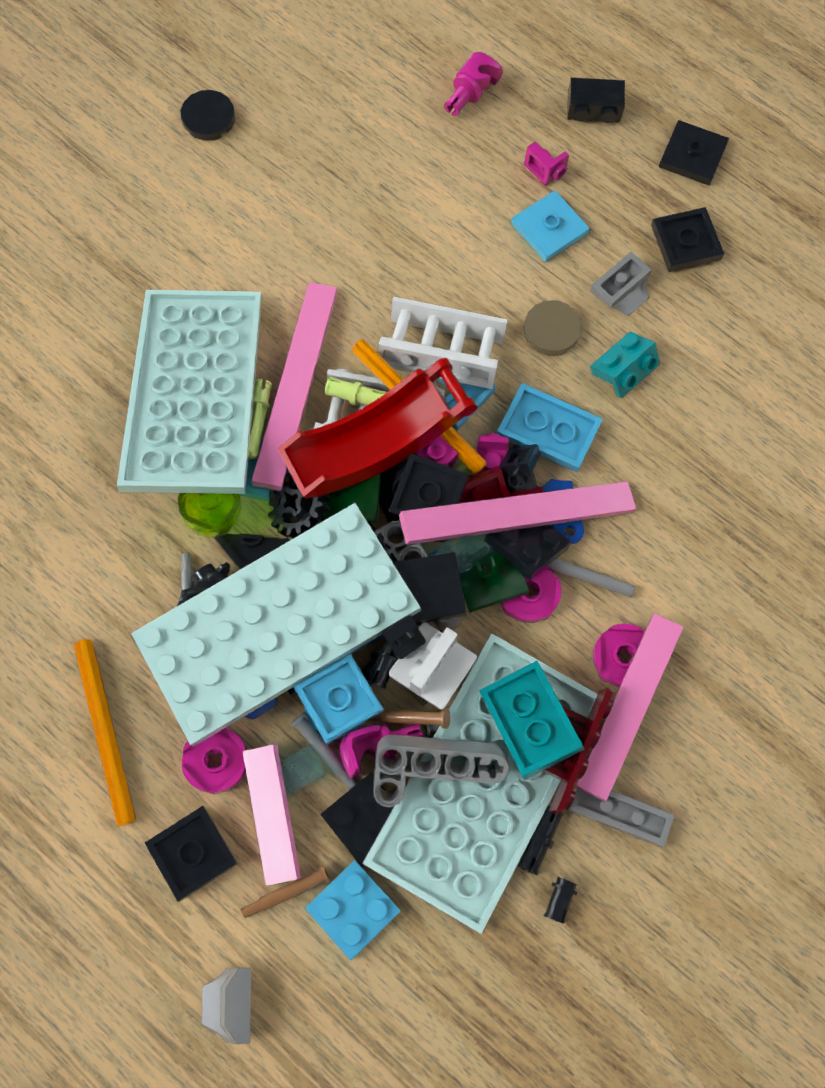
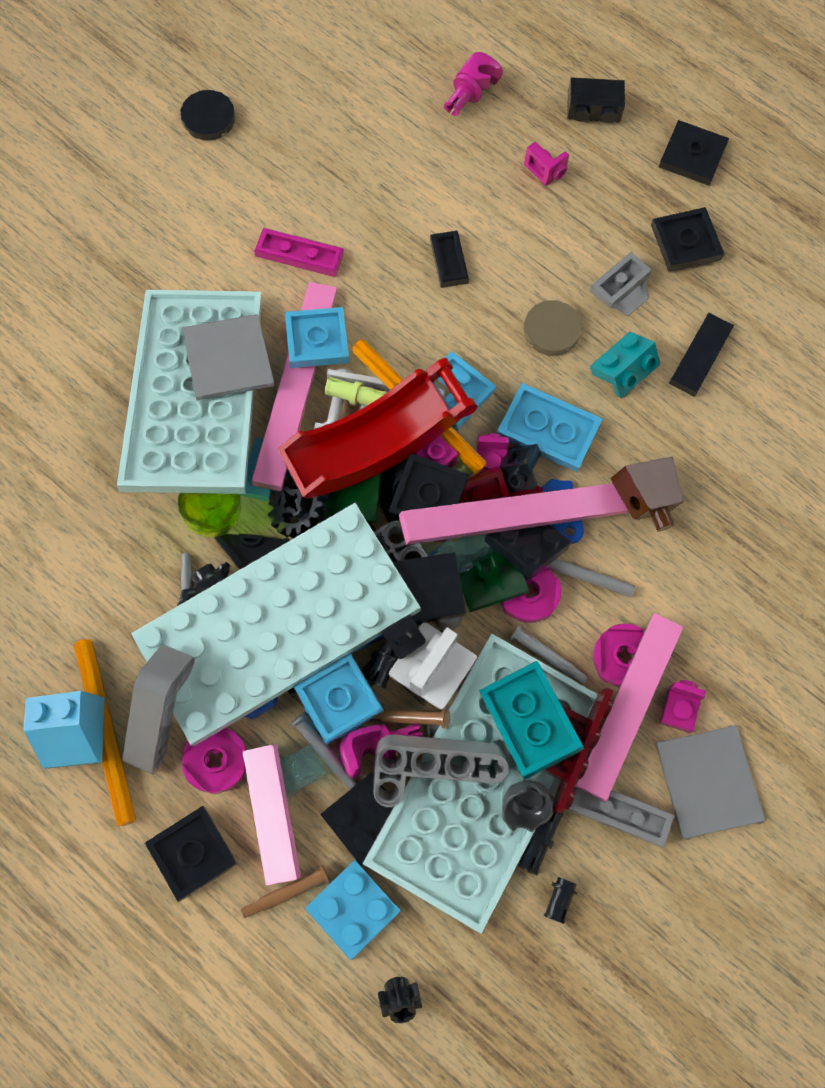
(65, 728): none -> medium azure slope
(154, 707): none -> light grey beam
(227, 357): none -> light grey piece
(228, 1005): light grey slope -> none
(260, 409): yellowish green axle -> none
(299, 252): none -> dark pink tile
(316, 337): none -> medium azure plate
(399, 999): none -> black gear
(412, 356): white fence -> none
(449, 259): none -> black tile
(527, 805): none -> dark grey hair
(547, 654): none -> light grey piece
(550, 226): medium azure plate -> none
(650, 490): none -> torso
(682, 705): none -> dark pink bracket
(701, 354): none -> black tile
(709, 782): none -> light grey piece

